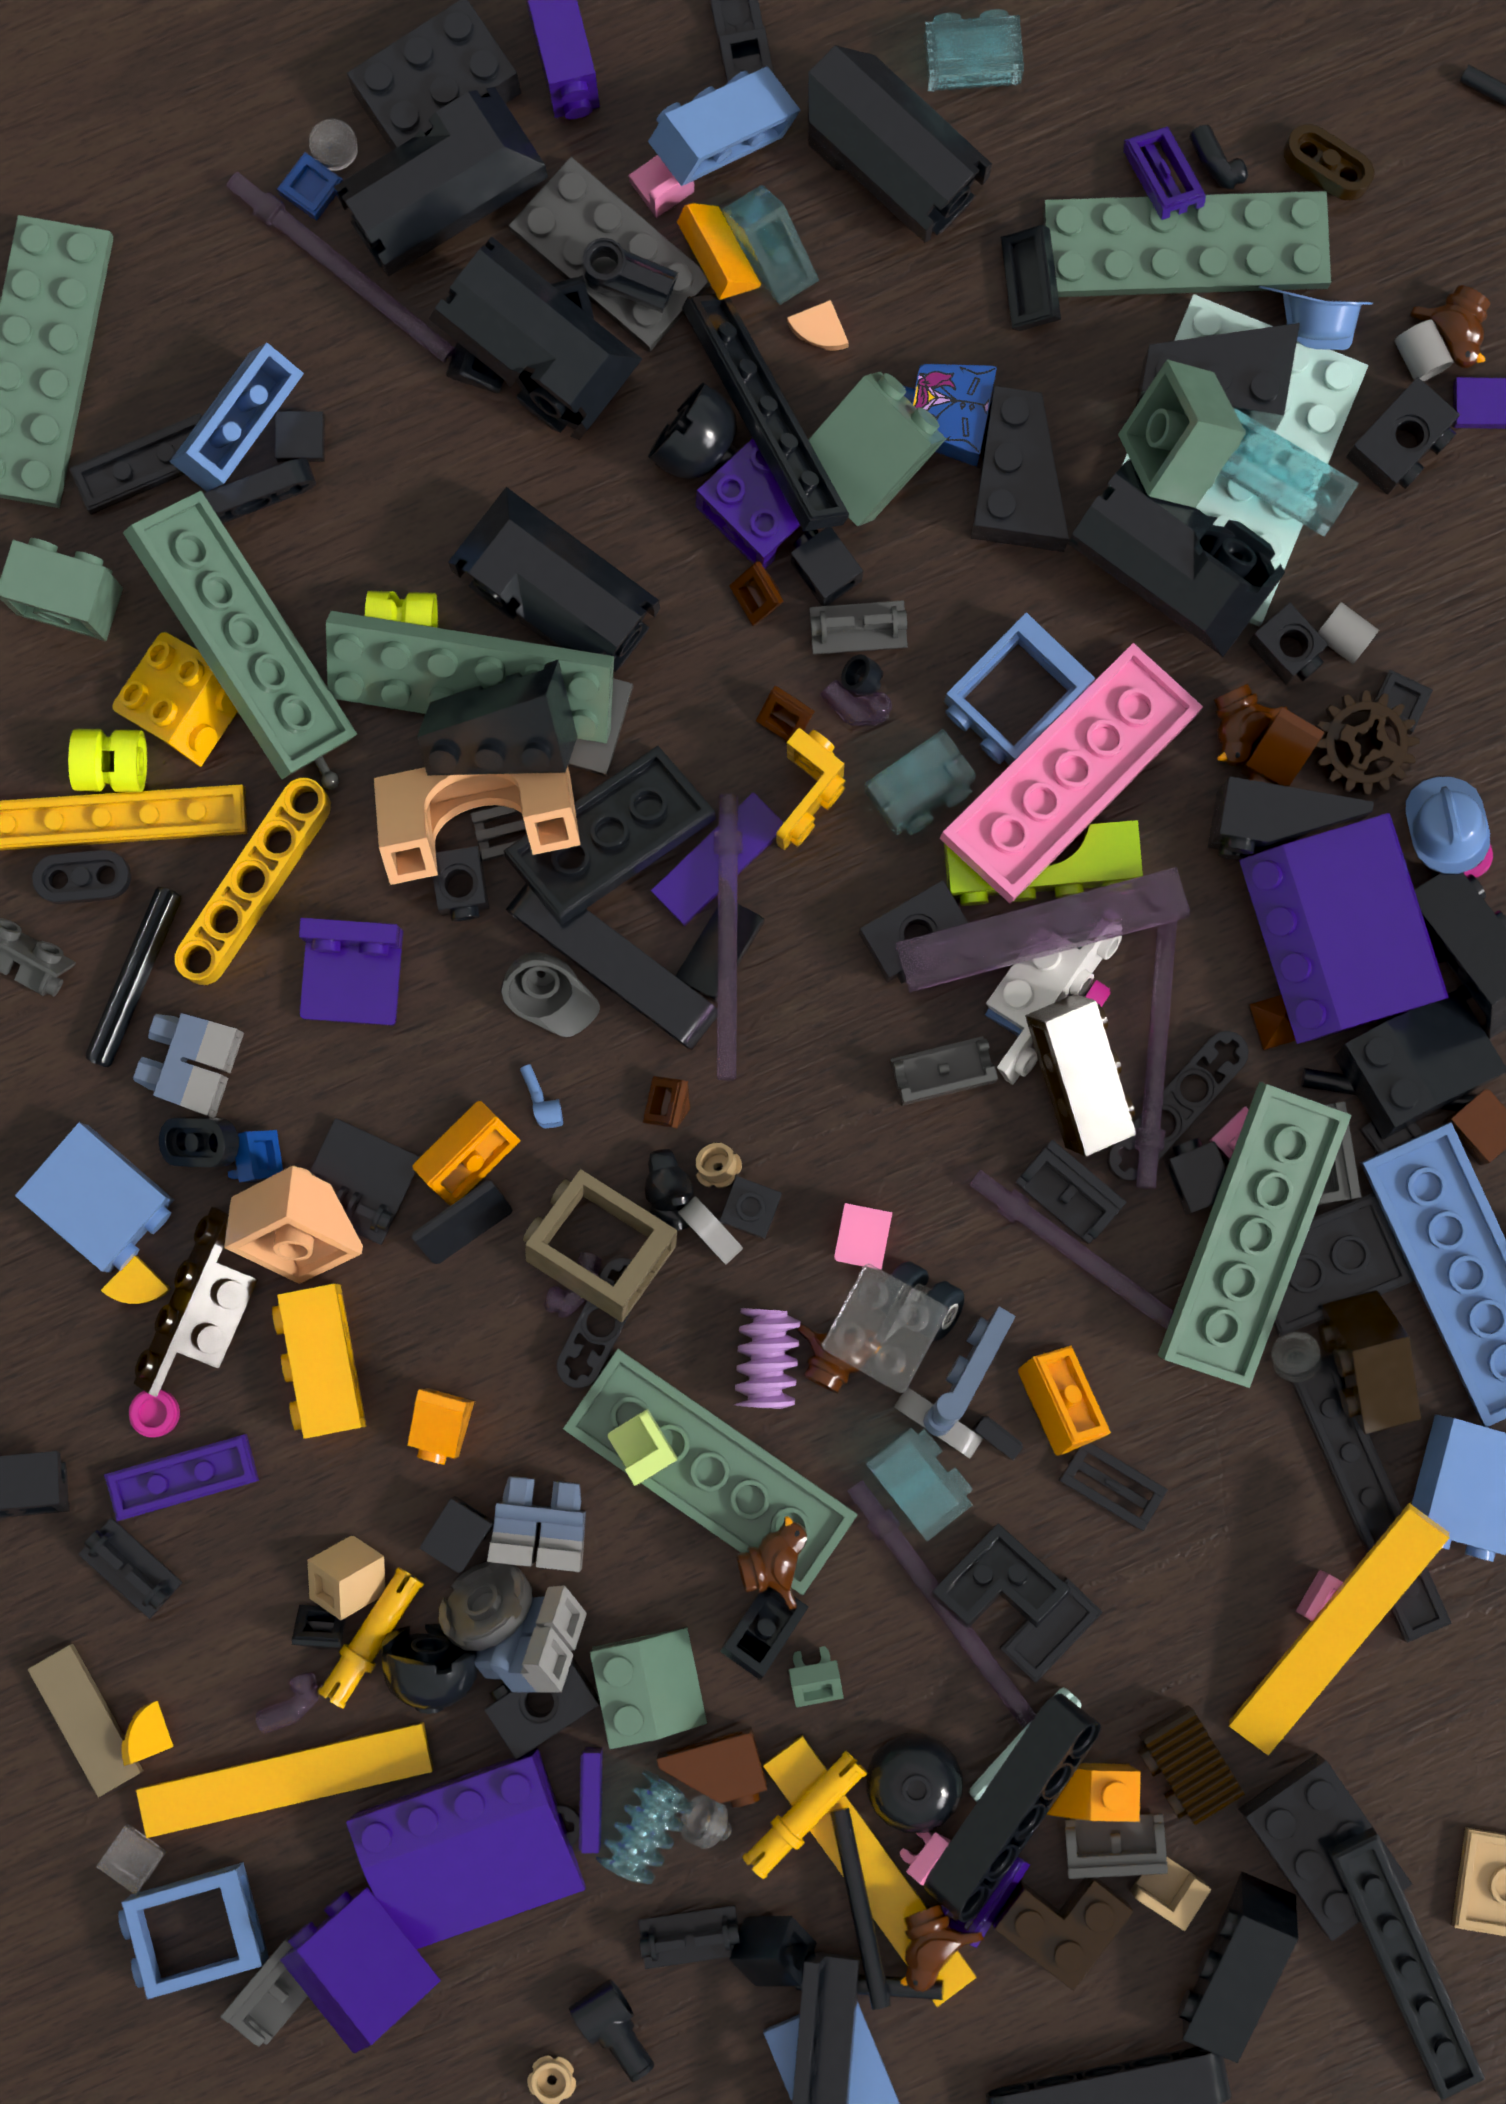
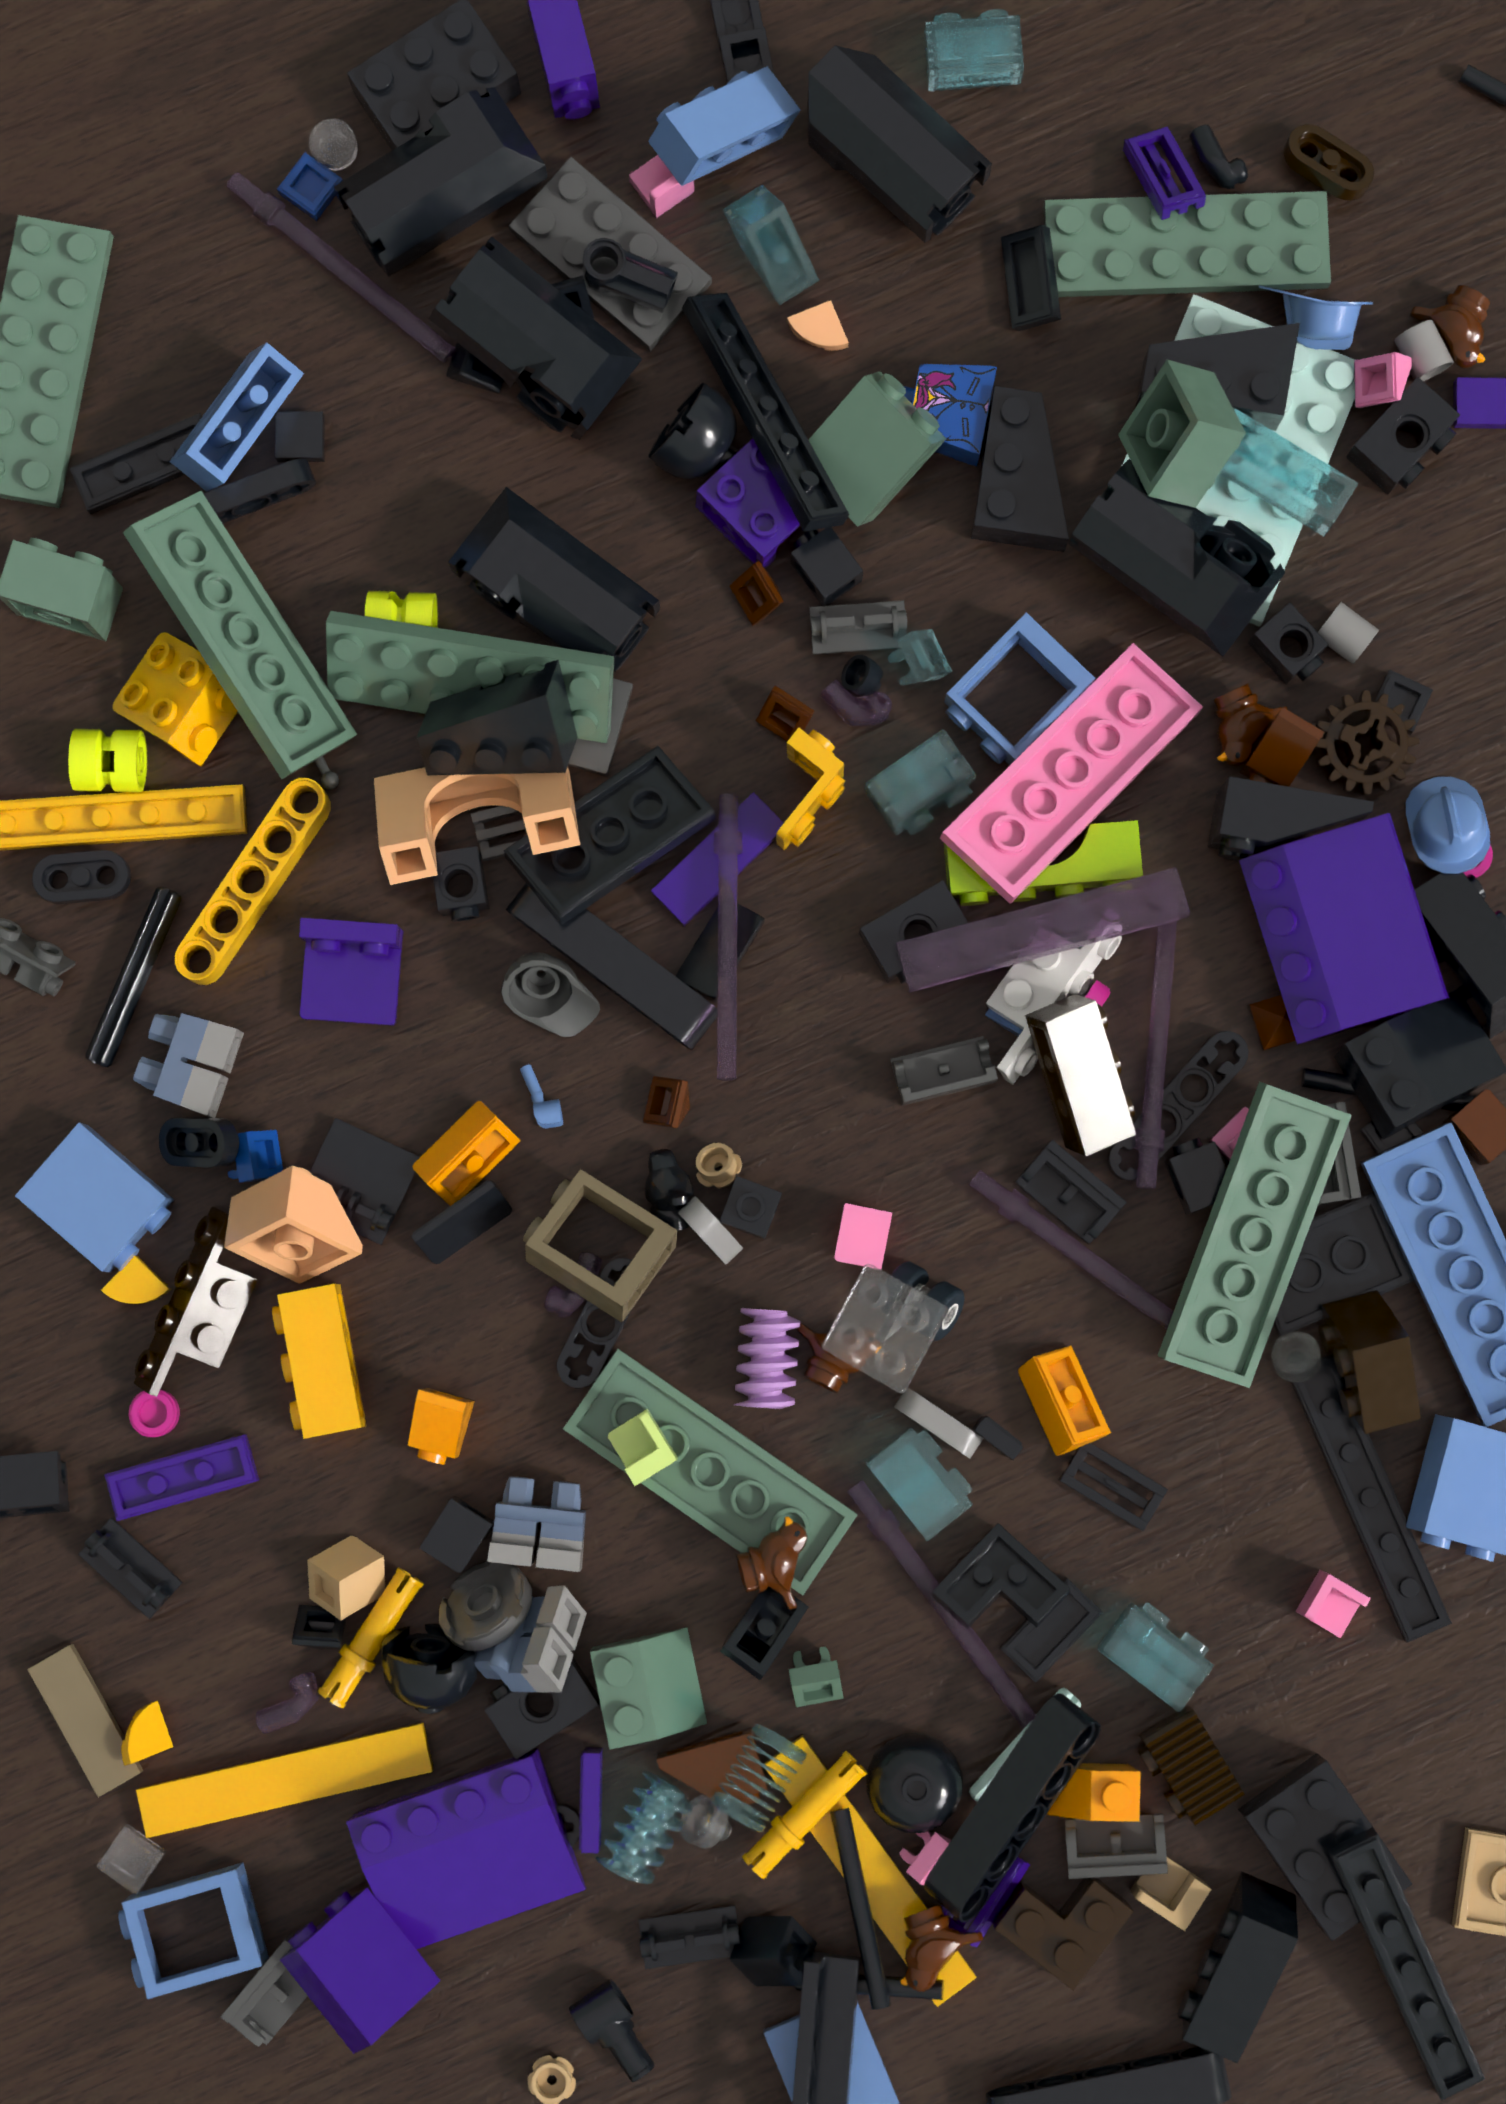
(717, 250): light orange slope -> none
(744, 1815): none -> clear light blue piece
(923, 657): none -> clear light blue tile
(968, 1372): sand blue plate -> none
(1156, 1656): none -> clear light blue brick
(1339, 1628): yellow tile -> none
(1380, 379): none -> bright pink slope

